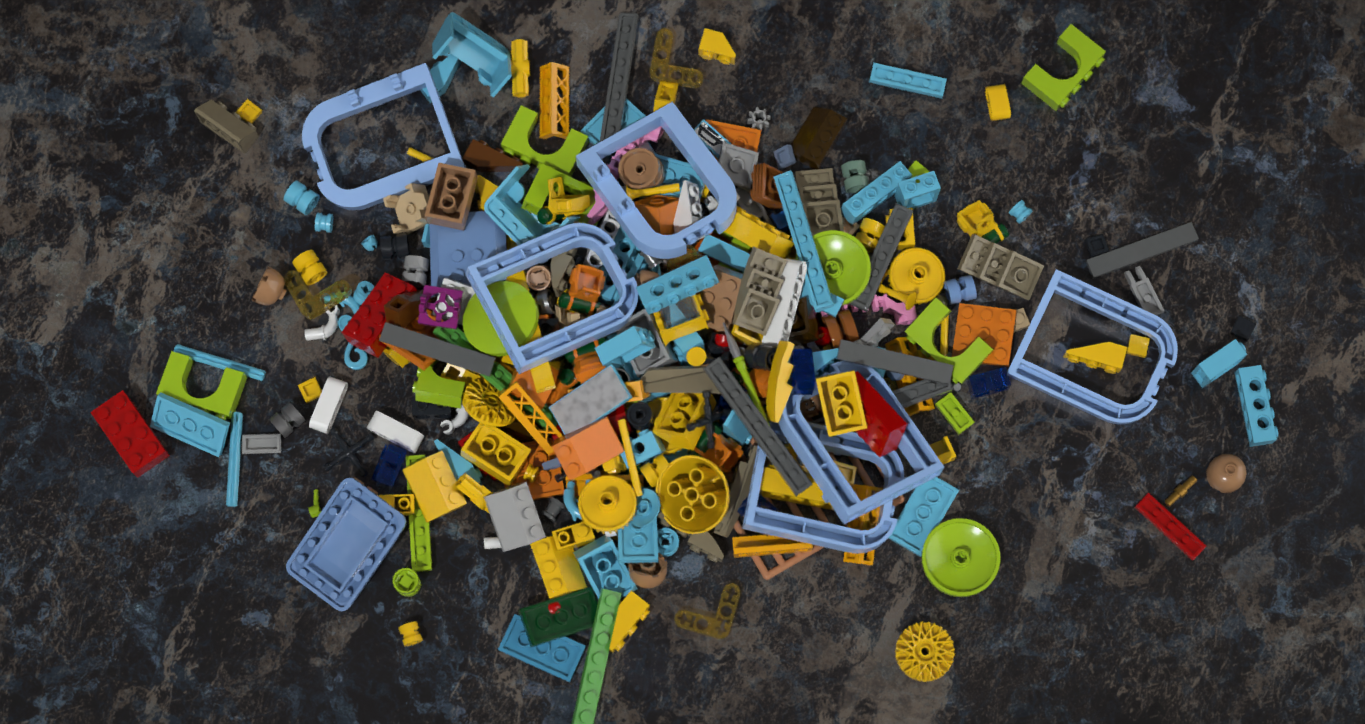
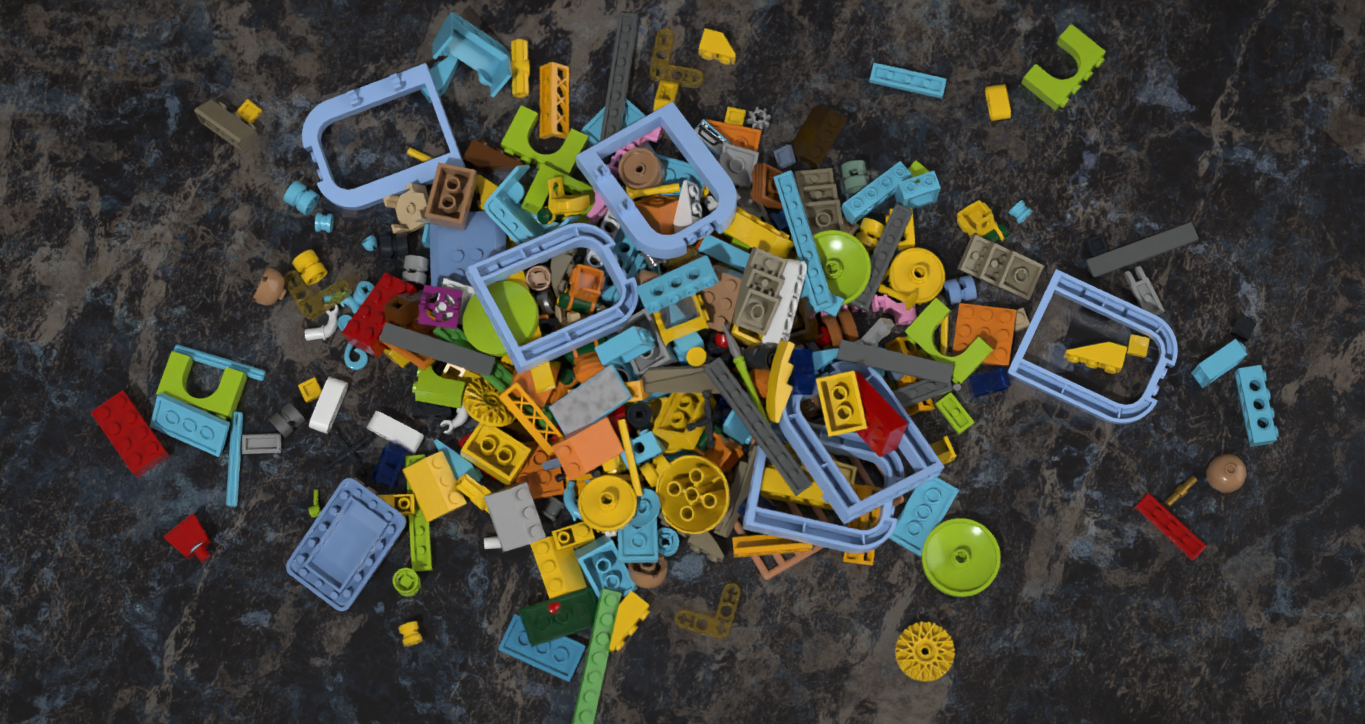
(190, 538): none -> red torso
(531, 473): yellow bush -> none
(735, 116): none -> yellow tile

